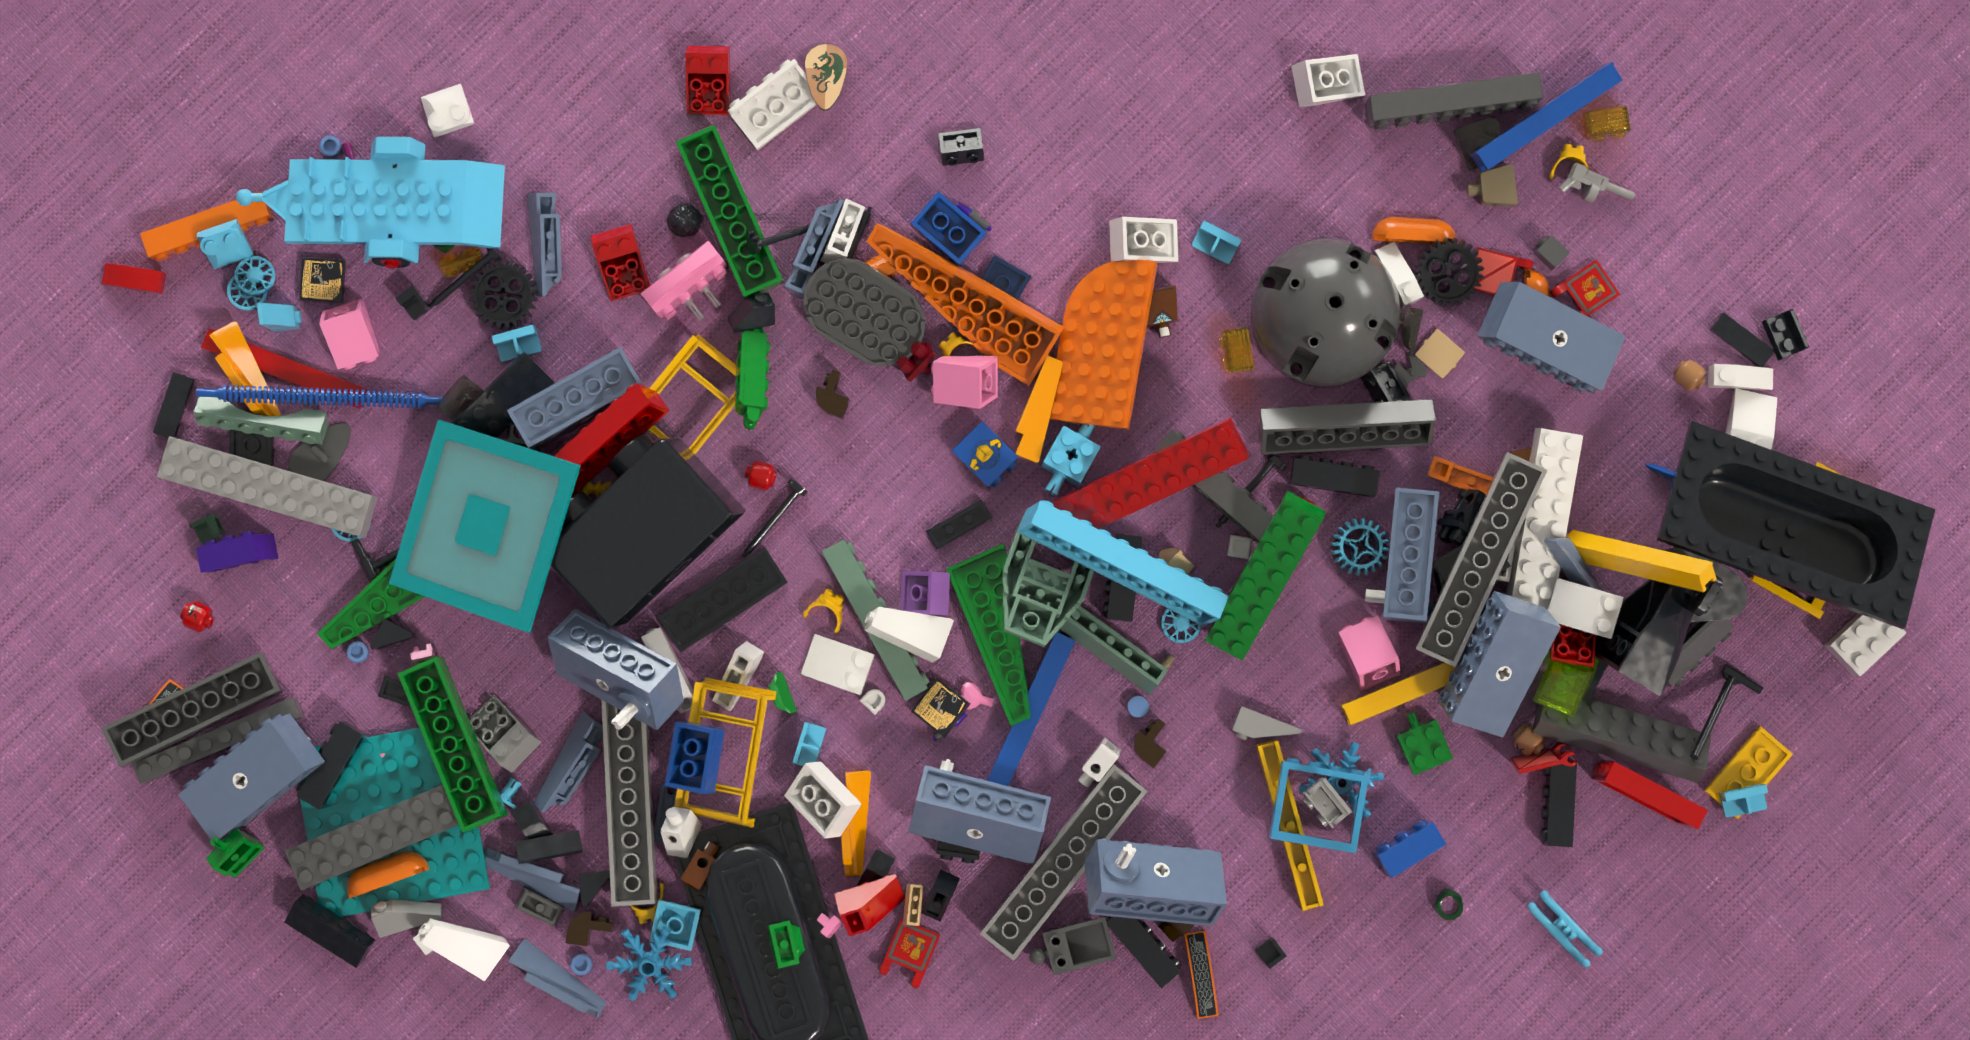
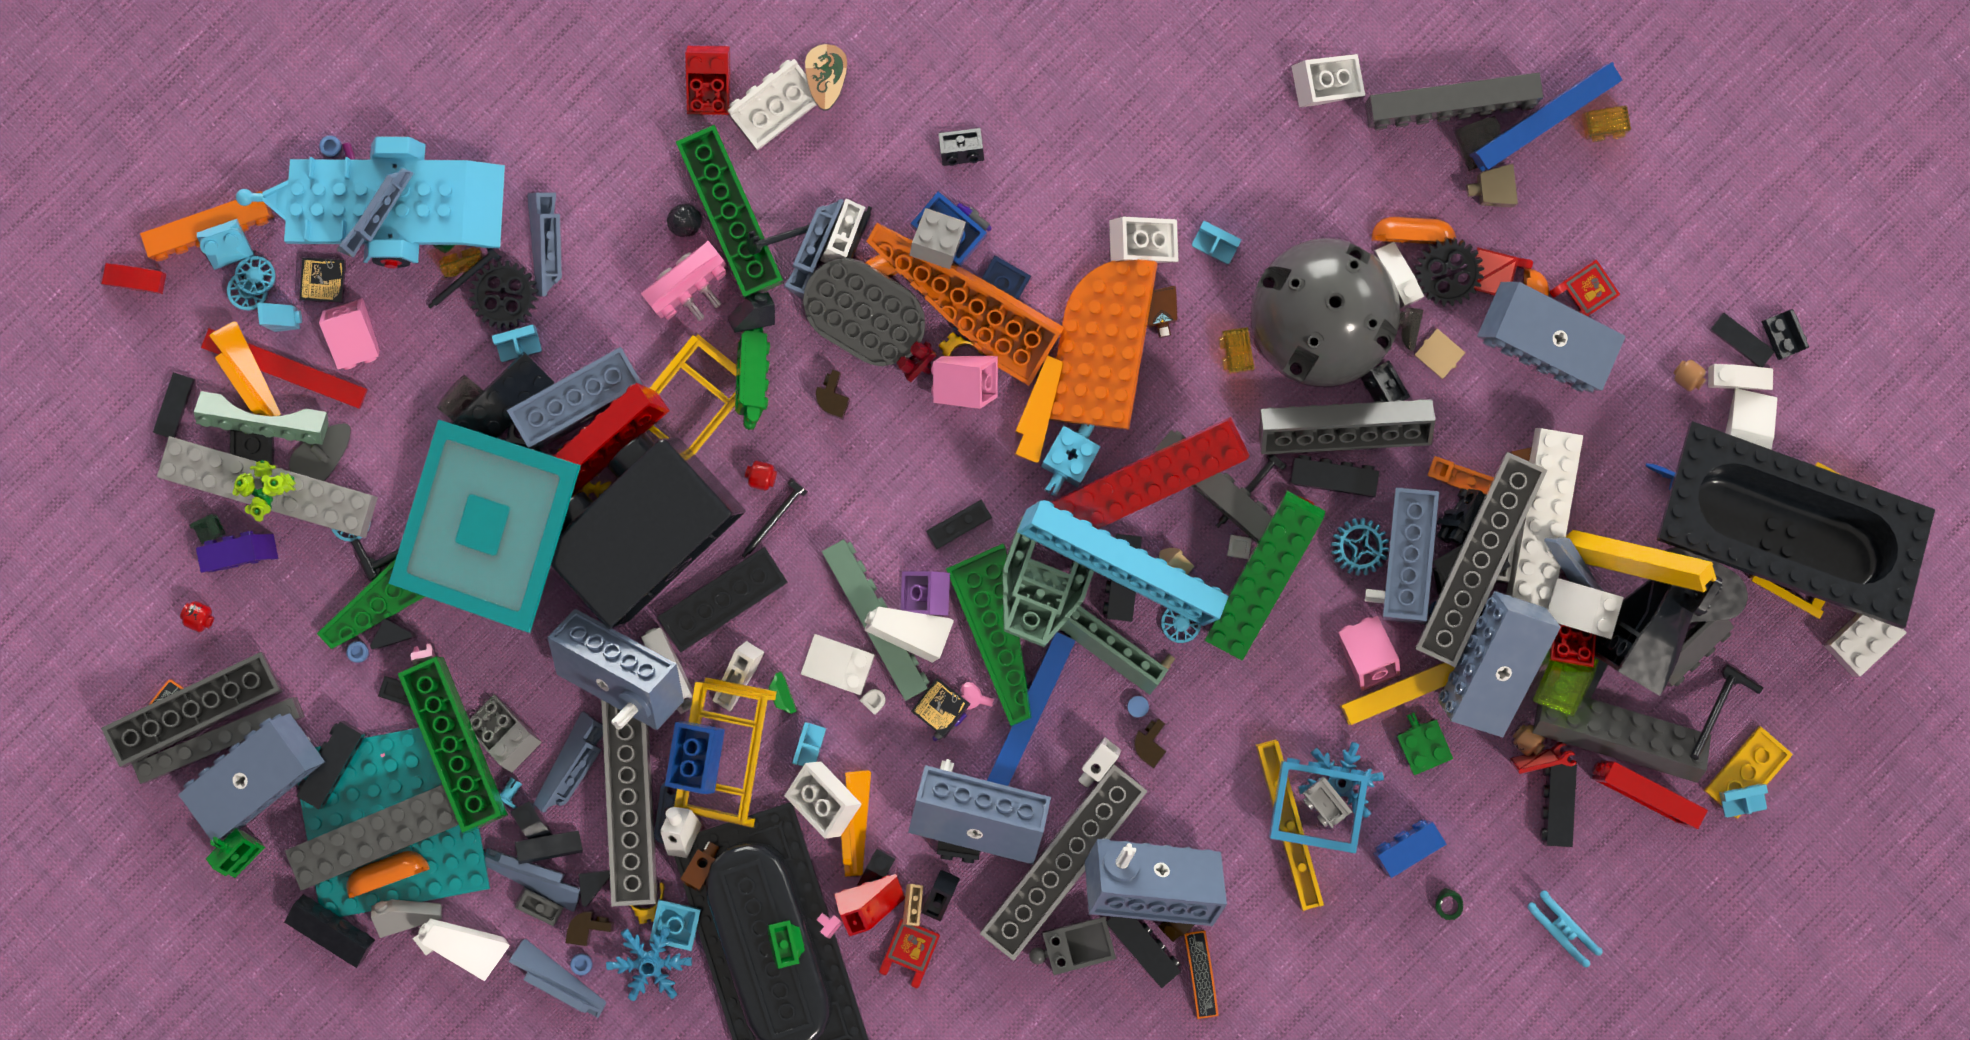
(224, 393): blue hose -> none
(271, 487): none -> lime plant
(375, 212): none -> sand blue wedge
(413, 303): black panel -> none
(447, 110): white slope -> none
(620, 262): red slope -> none
(831, 601): yellow helmet -> none
(937, 238): none -> light grey brick
(986, 455): blue panel -> none
(1258, 725): light grey slope -> none
(1270, 952): black panel -> none
(1416, 371): dark grey piece -> none
(1551, 252): dark grey brick -> none
(1569, 153): yellow helmet -> none
(1594, 183): light grey piece -> none

